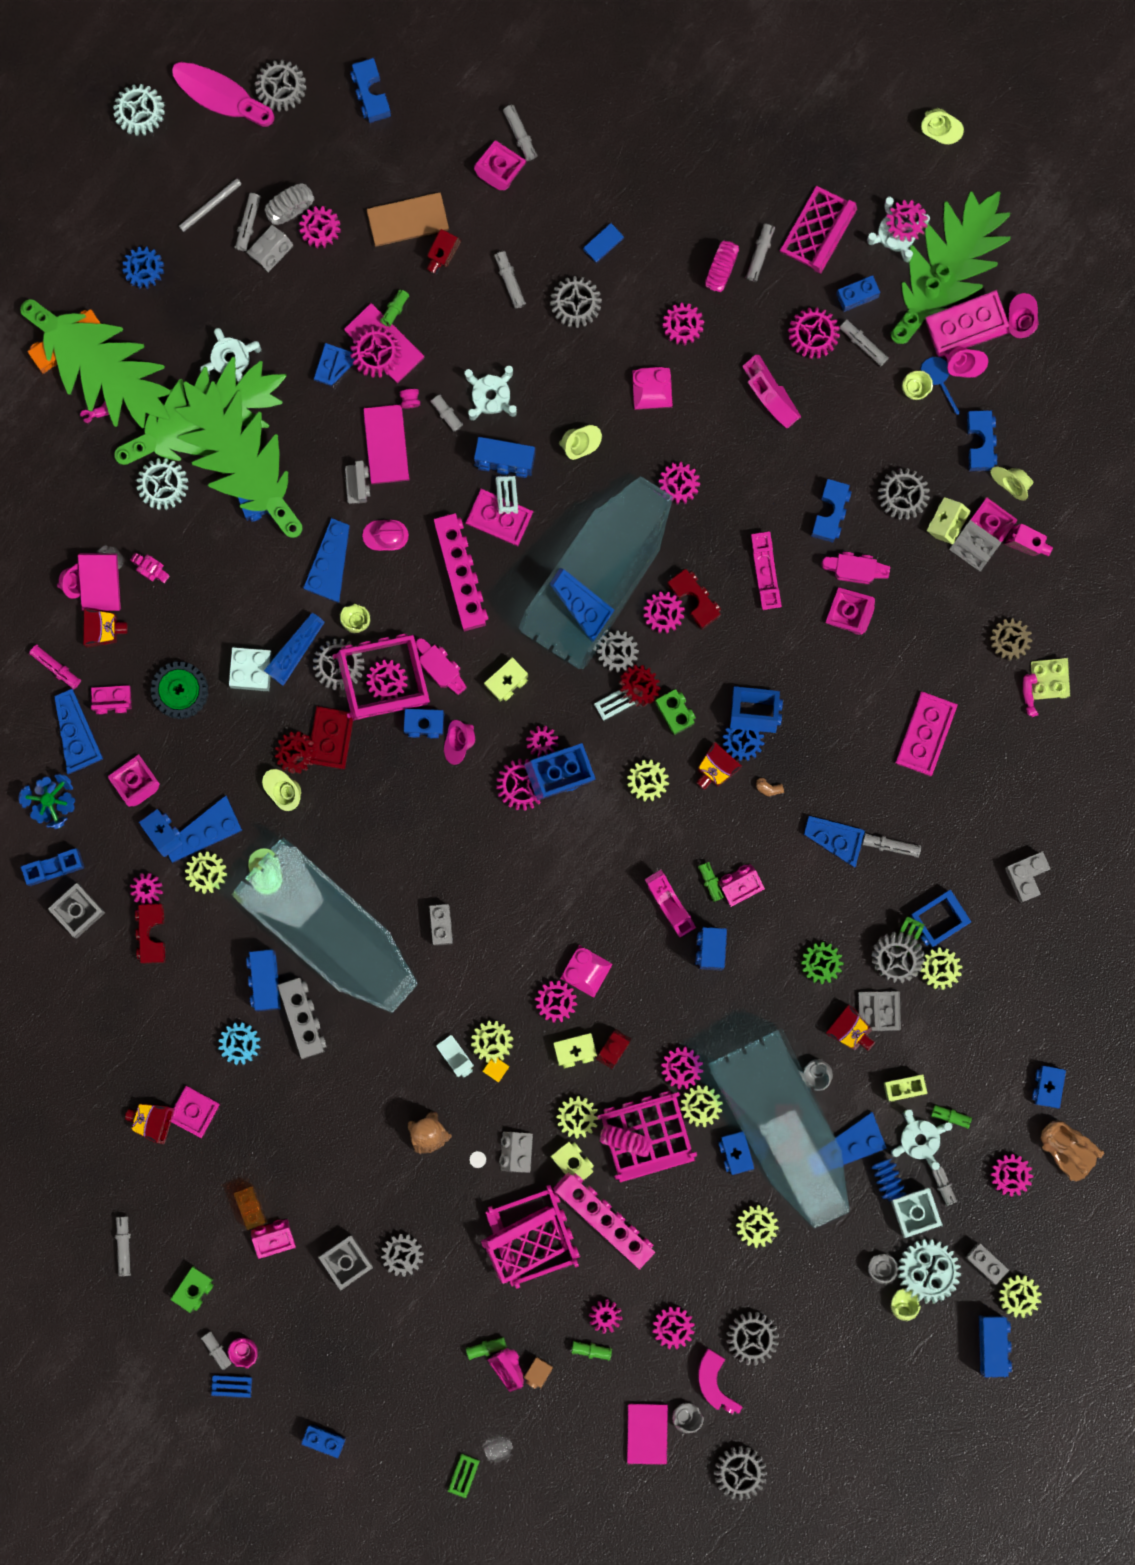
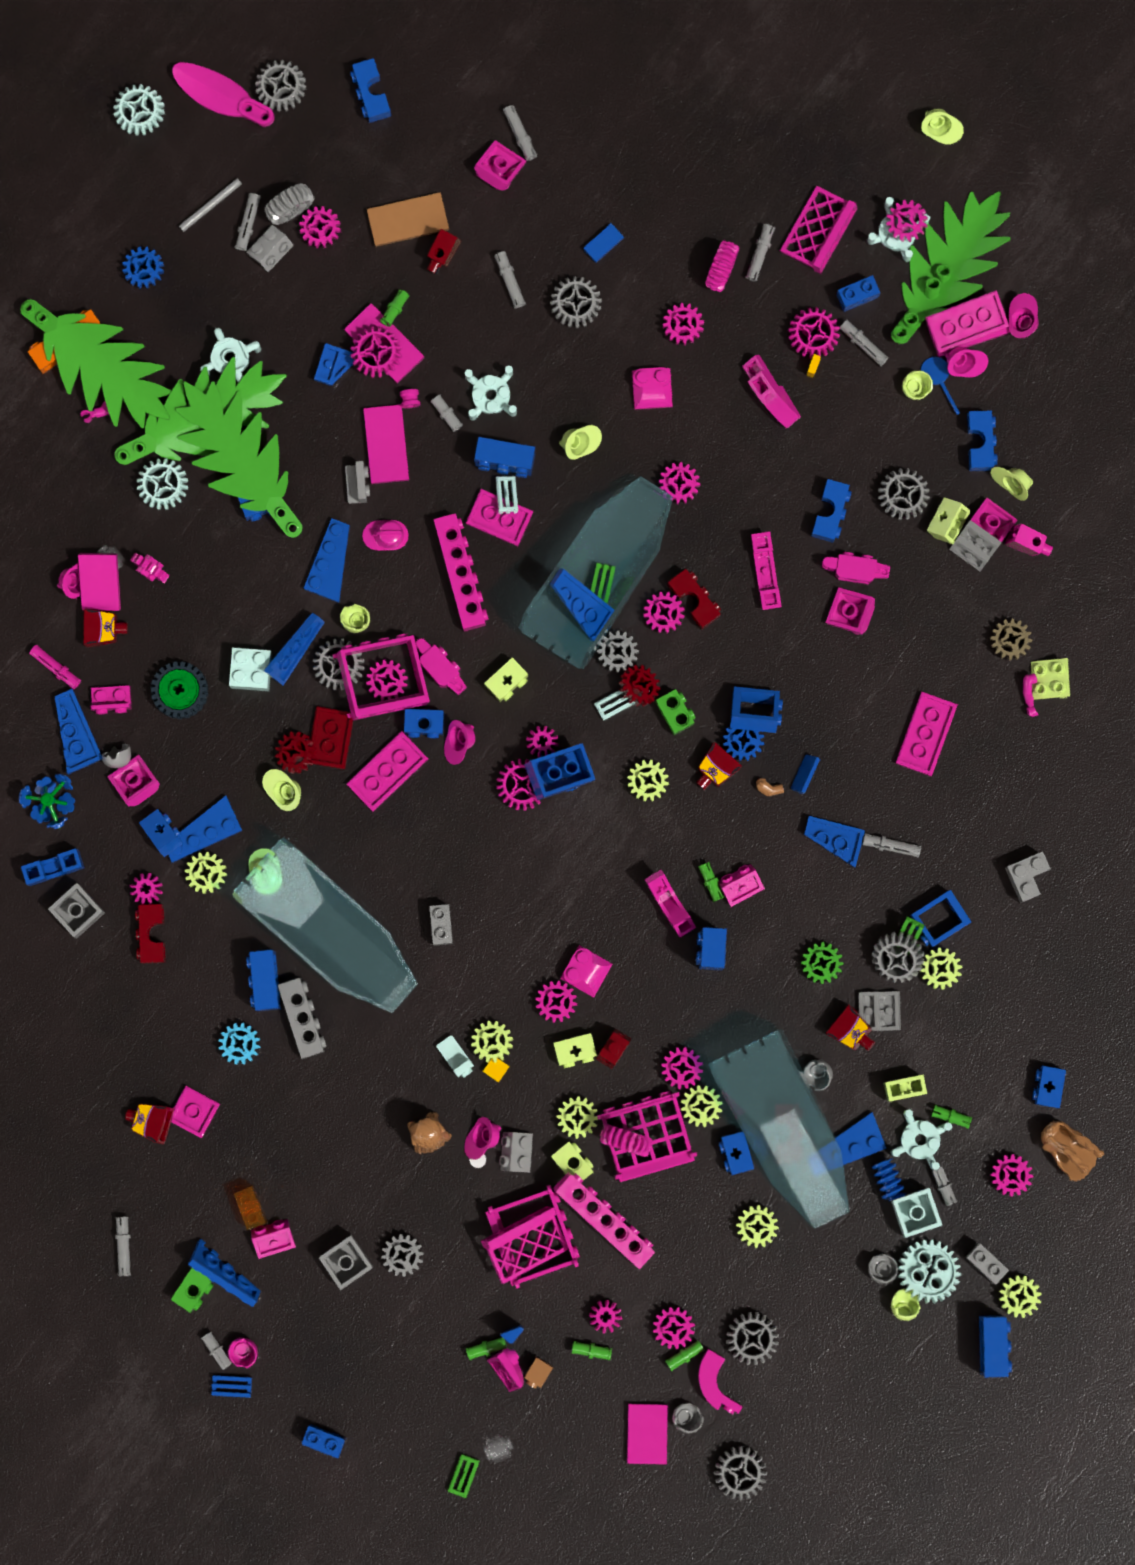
(117, 758): none -> light grey hair
(223, 1274): none -> blue wing
(387, 771): none -> dark pink tile
(481, 1137): none -> dark pink piece
(512, 1334): none -> blue slope
(605, 567): none -> bright green tile
(684, 1355): none -> bright green pin
(805, 774): none -> blue slope
(813, 366): none -> yellow tile

